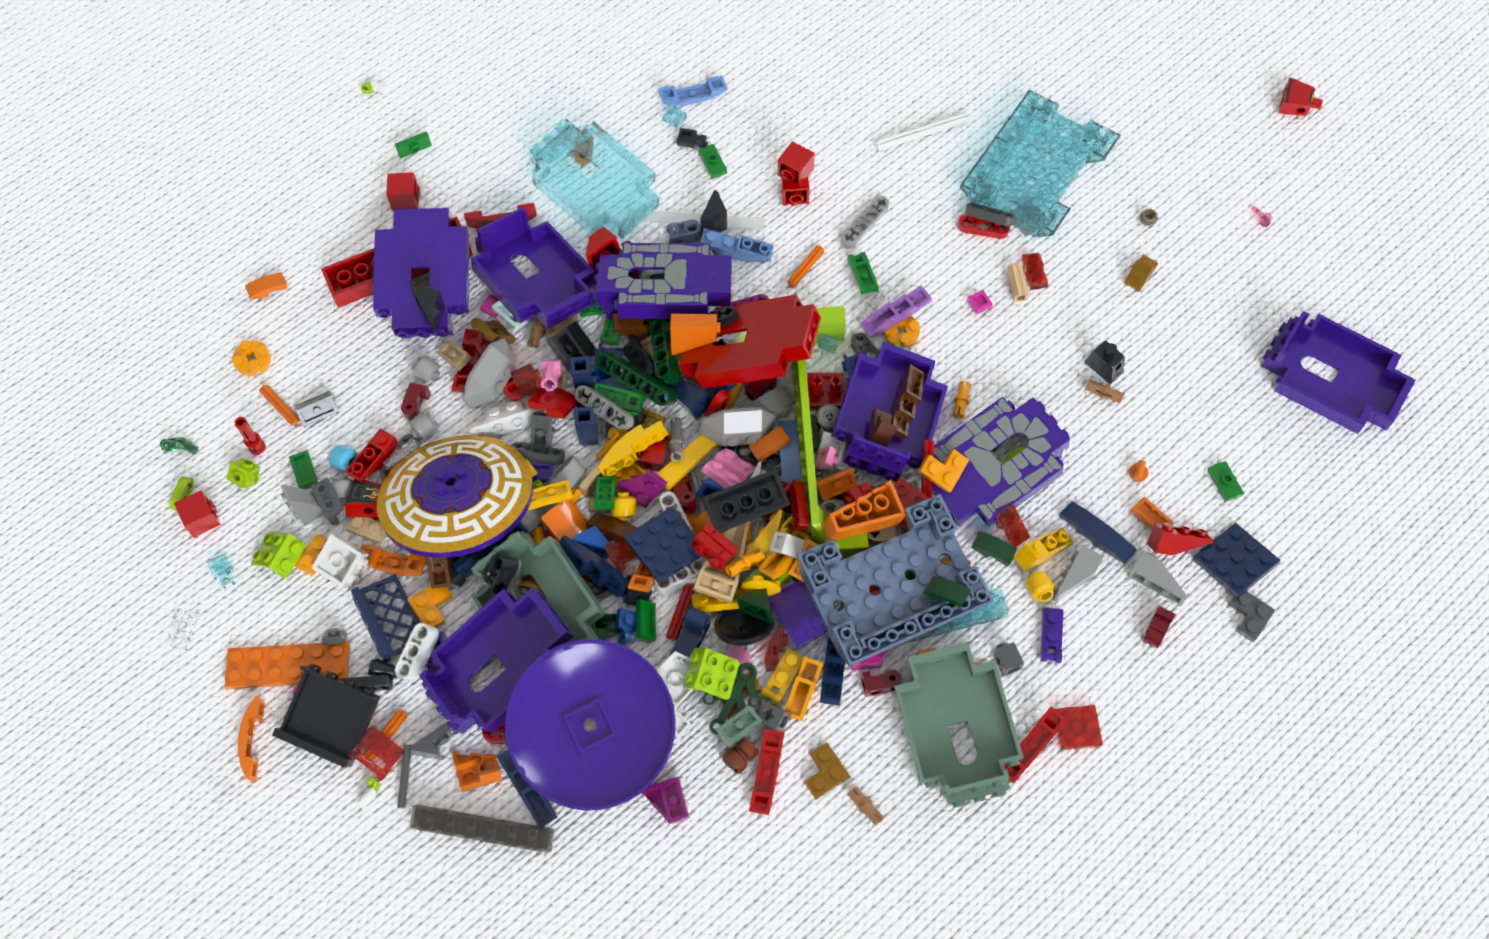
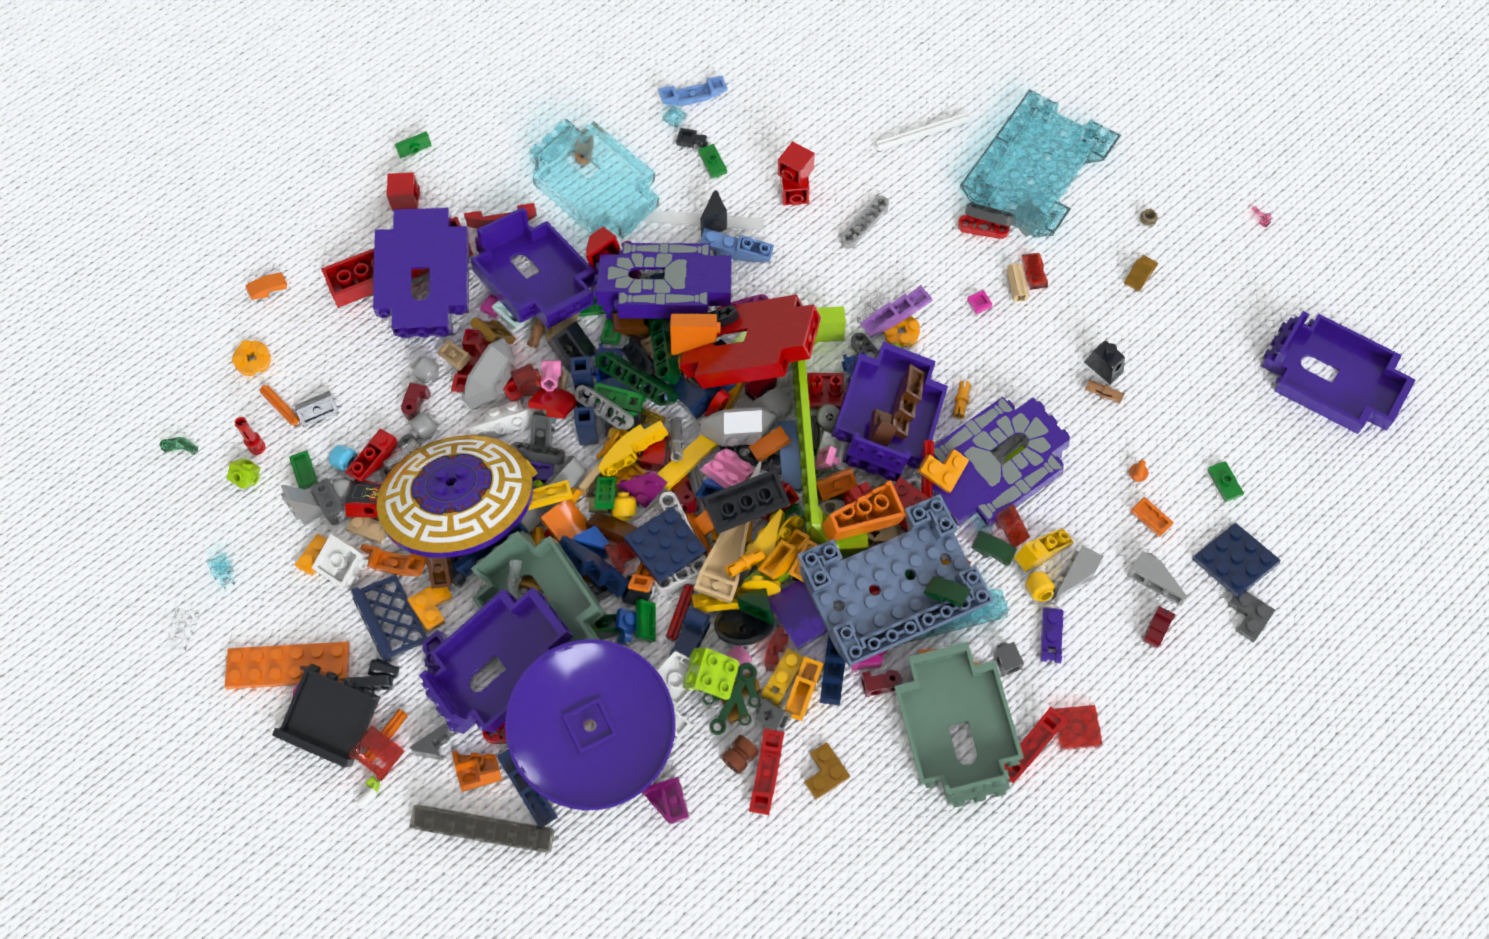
(182, 490): lime beam -> none
(197, 513): red head -> none
(253, 714): orange slope -> none
(278, 553): lime bracket -> none
(334, 636): dark grey plate -> none
(373, 86): arm -> none
(404, 778): dark grey bar -> none
(409, 658): white beam -> none
(430, 304): black slope -> none
(501, 572): black piece -> none
(683, 231): sand blue piece -> none
(714, 547): red brick -> none
(739, 726): sand green plate -> none
(786, 544): white panel -> none
(799, 506): red beam -> none
(805, 266): orange axle -> none
(827, 343): clear light blue tile -> none
(863, 273): green plate -> none
(865, 806): medium nougat pin -> none
(1098, 532): dark blue slope -> none
(1175, 540): red slope -> none
(1298, 98): red torso -> none

